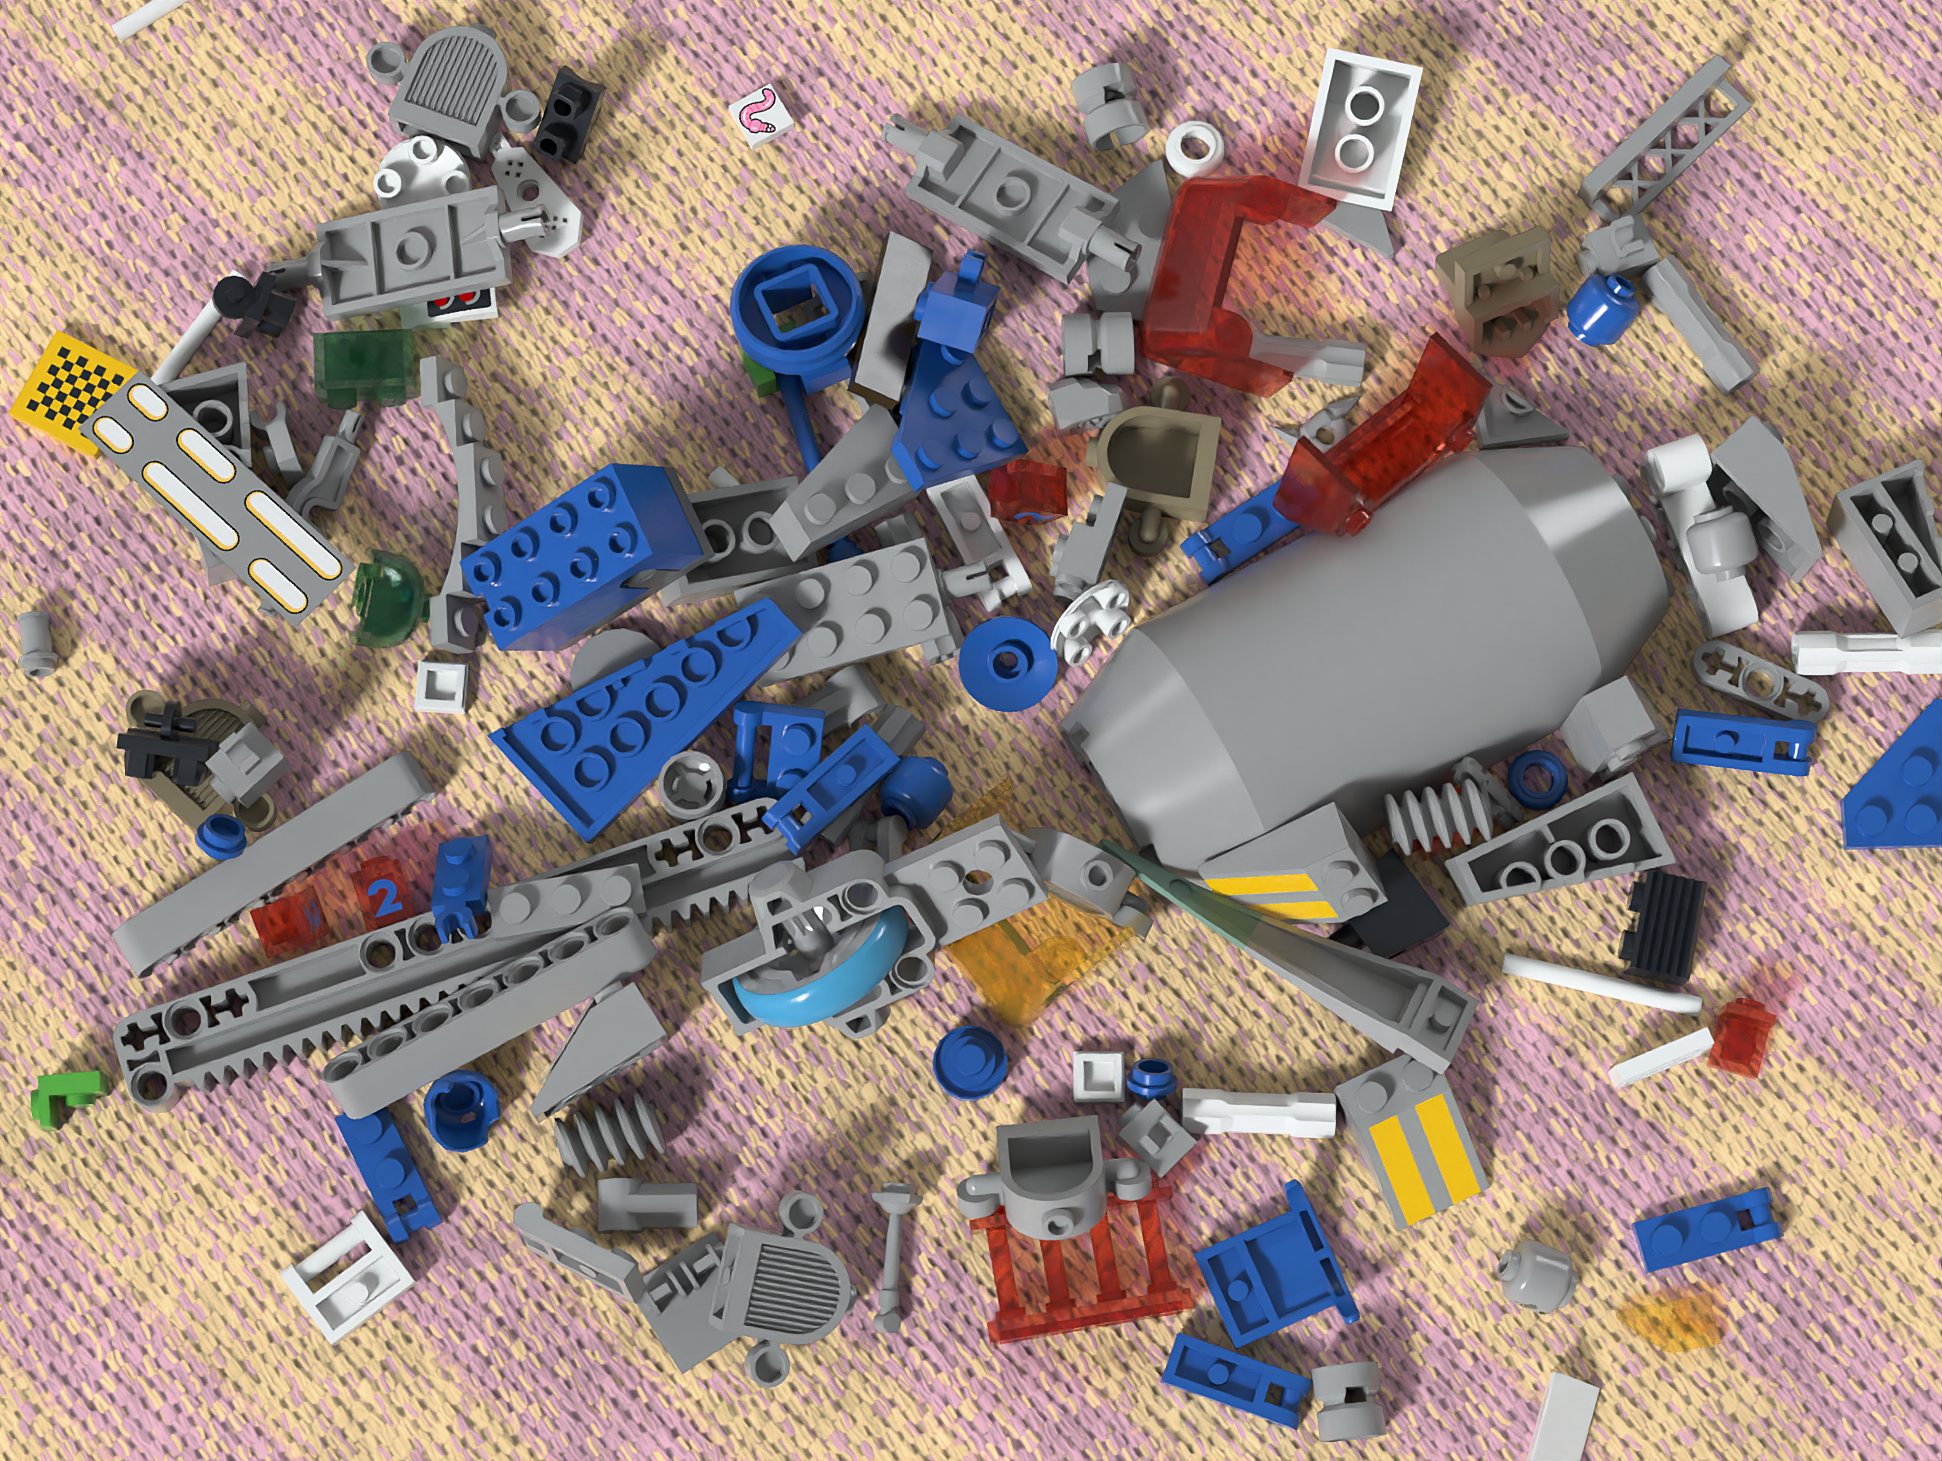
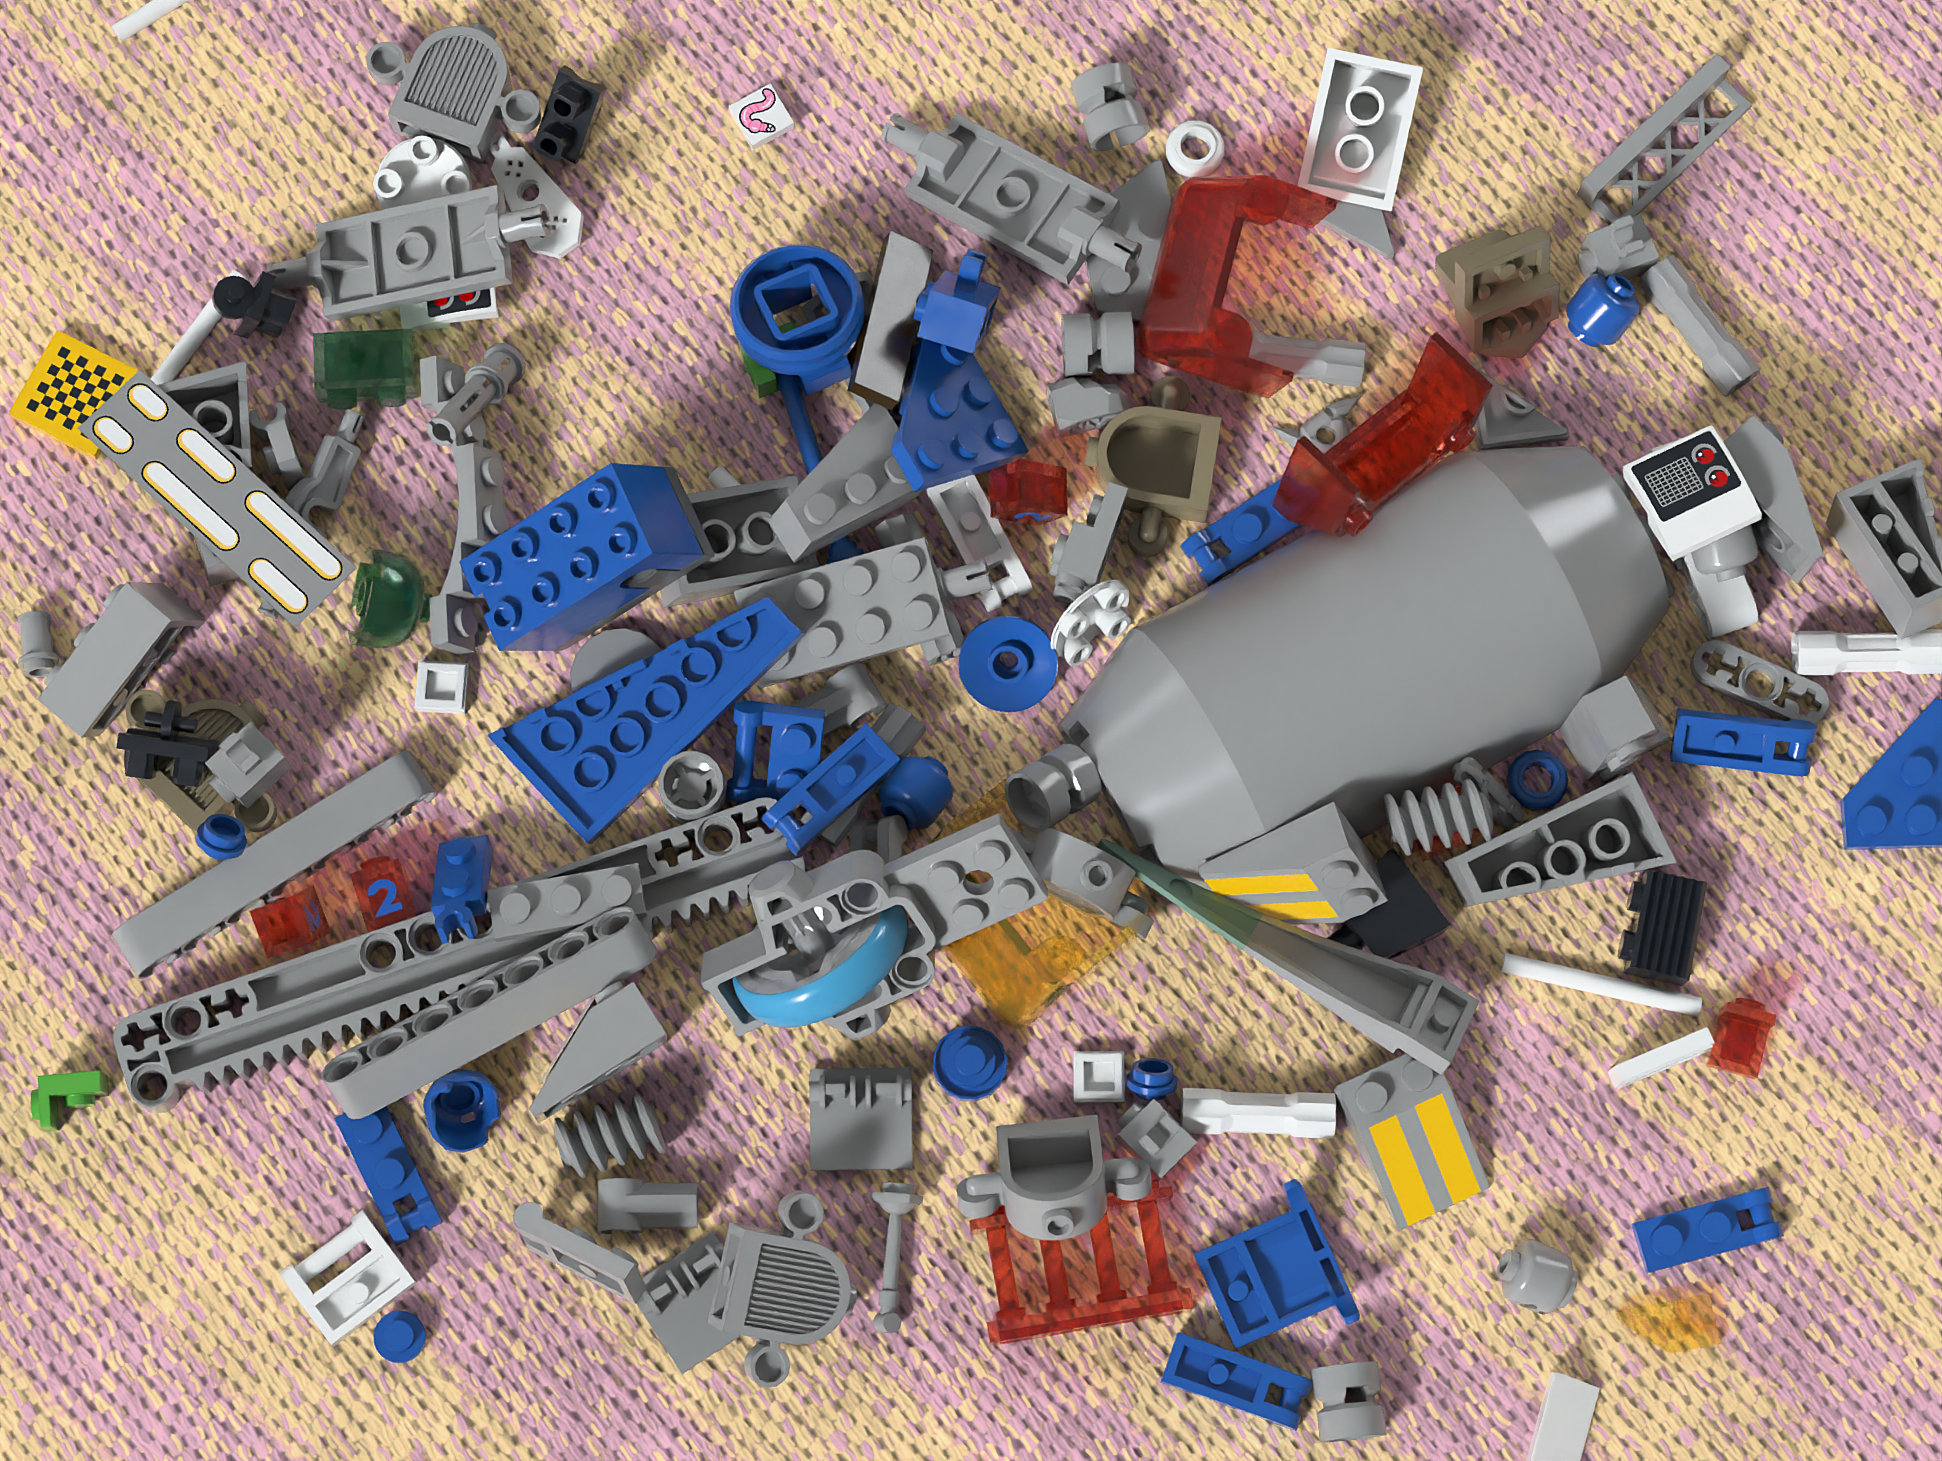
(116, 655): none -> light grey wedge
(399, 1337): none -> blue plate
(450, 420): none -> light grey pin
(860, 1119): none -> light grey hinge
(1052, 787): none -> light grey wheel
(1692, 492): none -> slope

